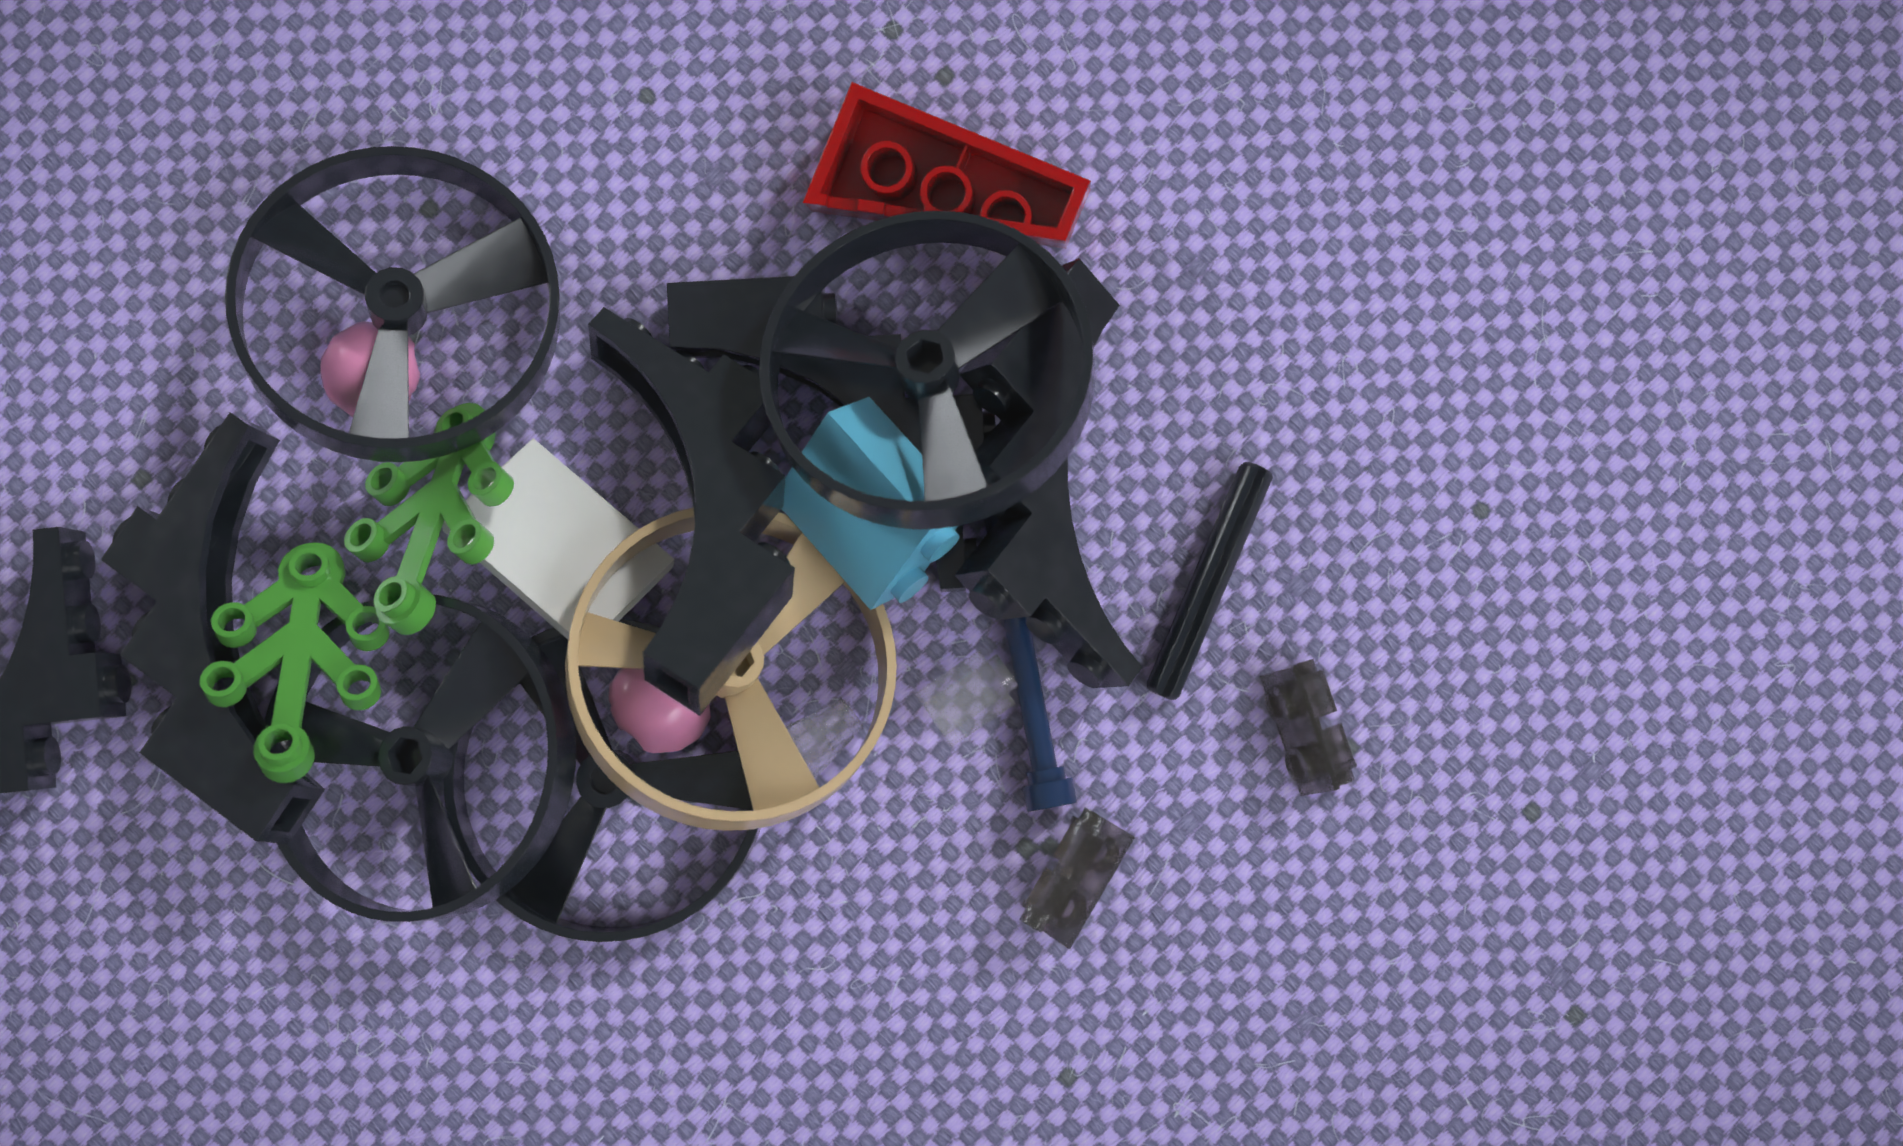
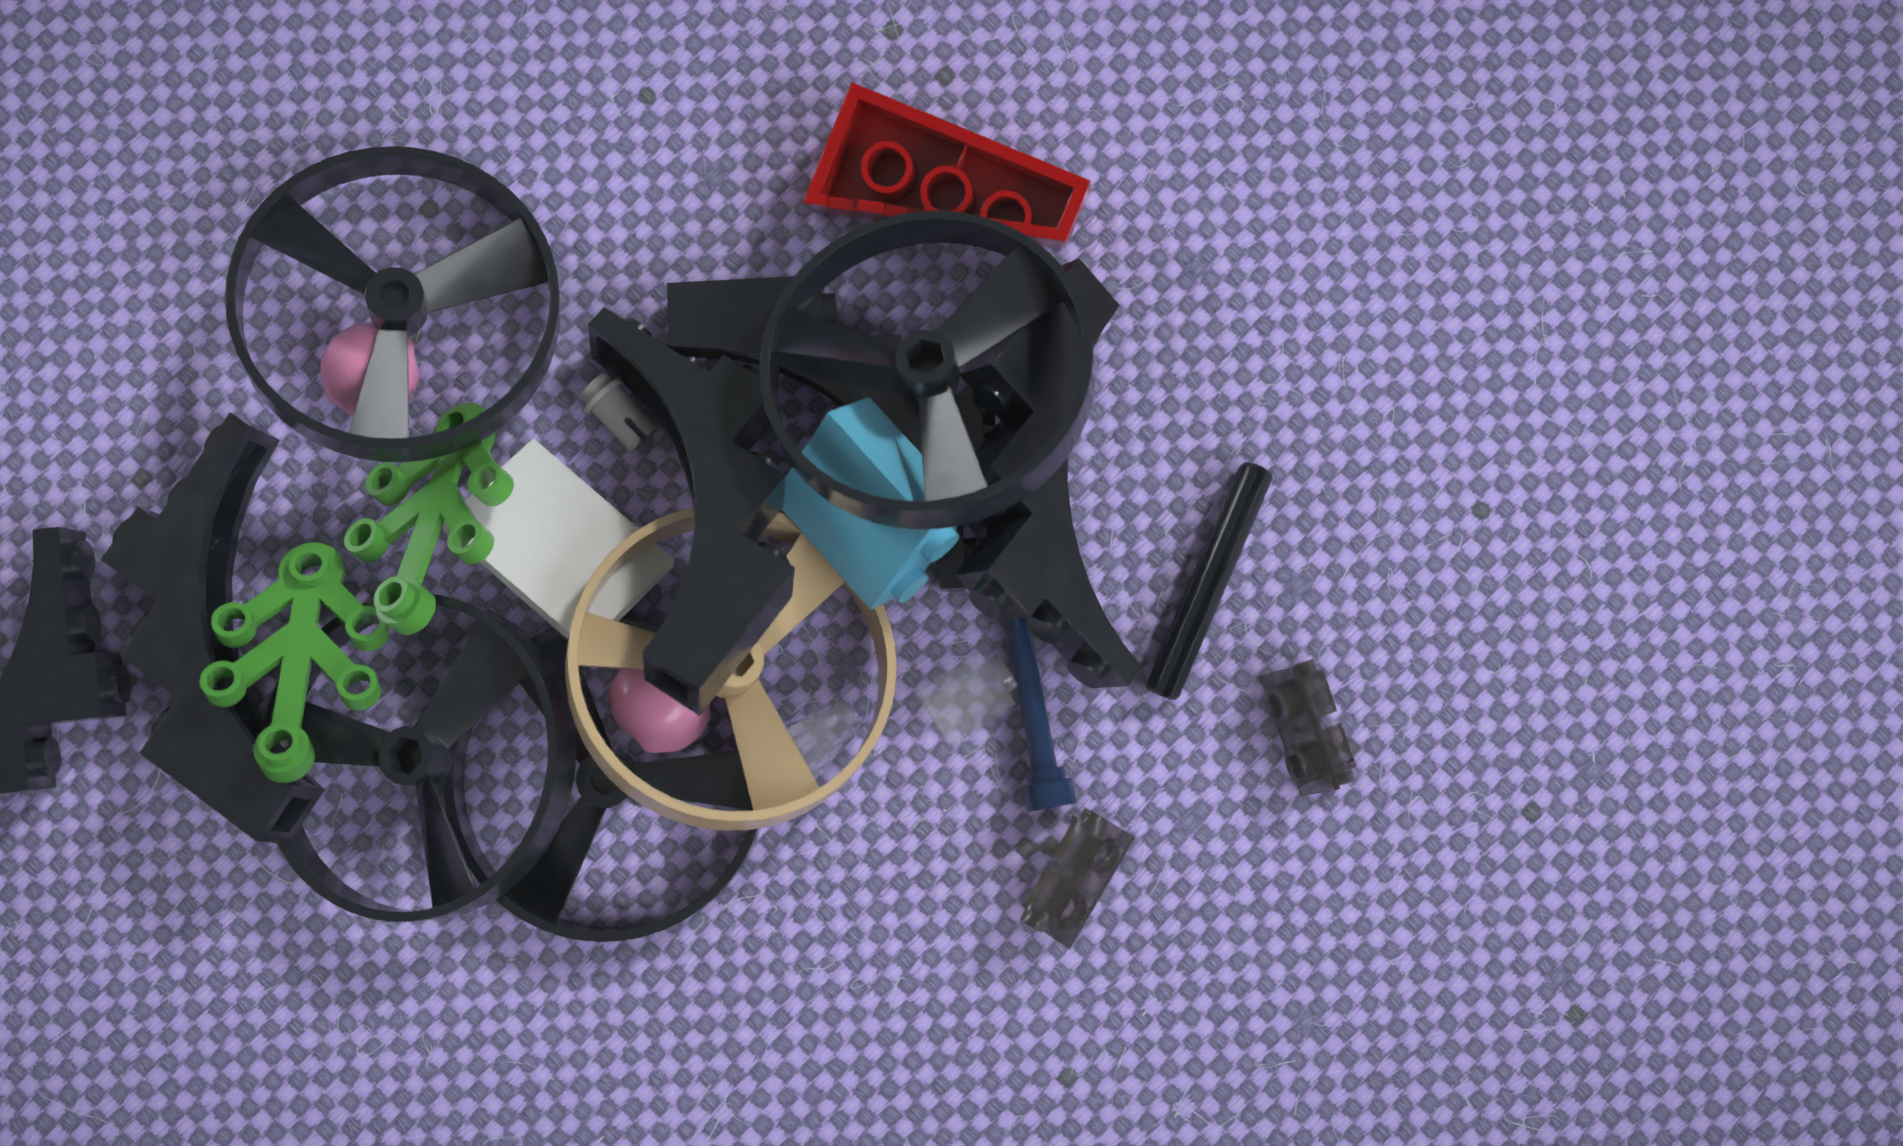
(615, 408): none -> light grey pin

